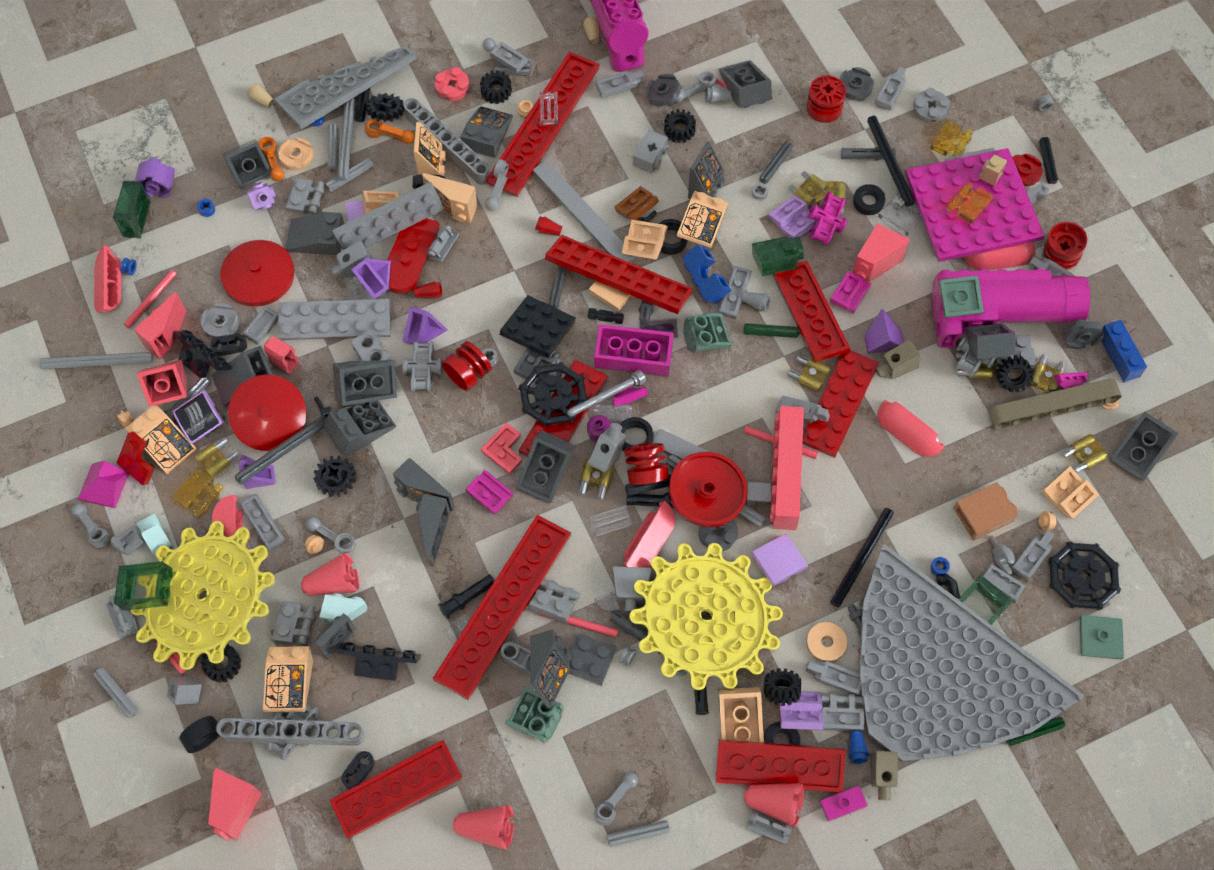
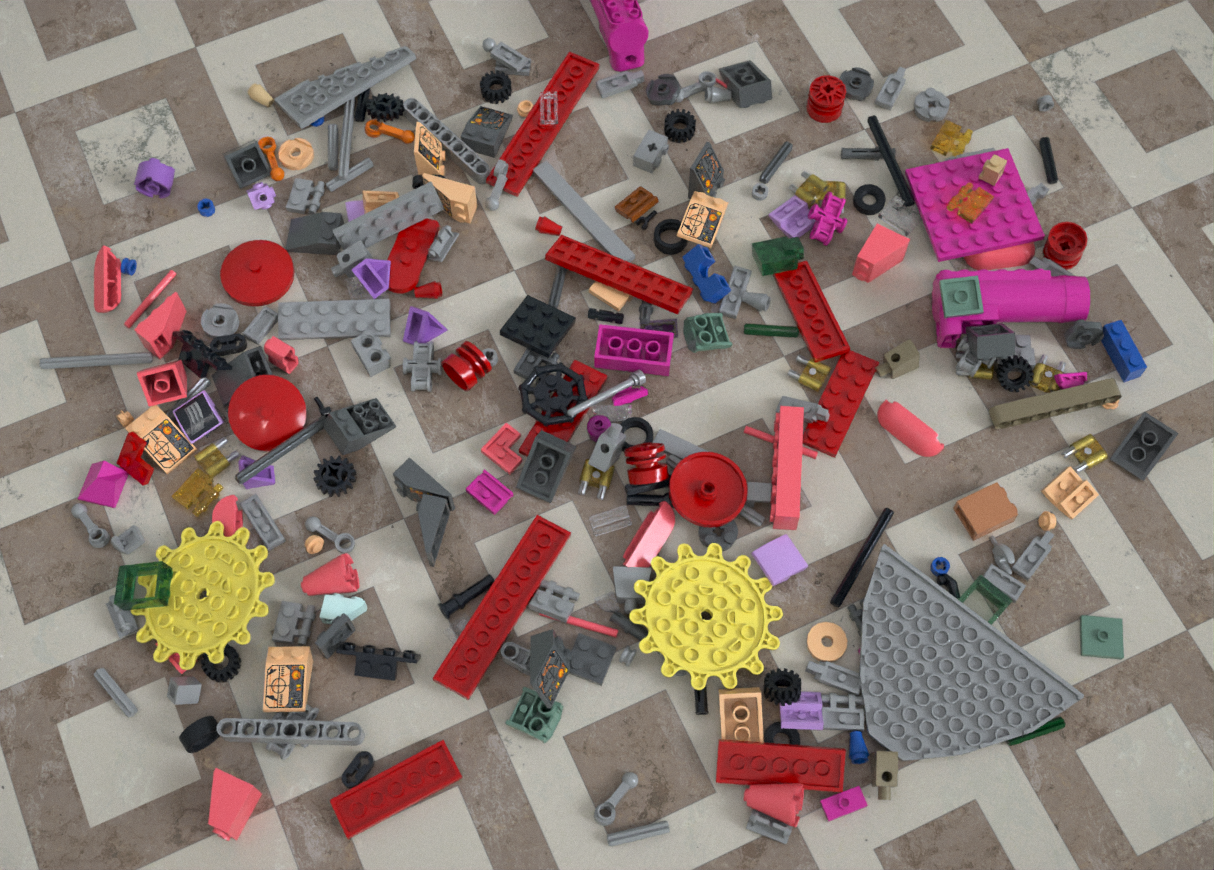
(131, 209): clear green window -> none
(153, 533): light aqua slope -> none
(364, 381): dark grey slope -> none
(452, 76): coral plate -> none
(486, 826): coral cone -> none
(591, 28): tan cone -> none
(644, 239): light nougat slope -> none
(850, 292): dark pink plate -> none
(883, 334): medium lavender slope -> none
(1028, 168): red tile -> none
(1092, 568): black plate -> none

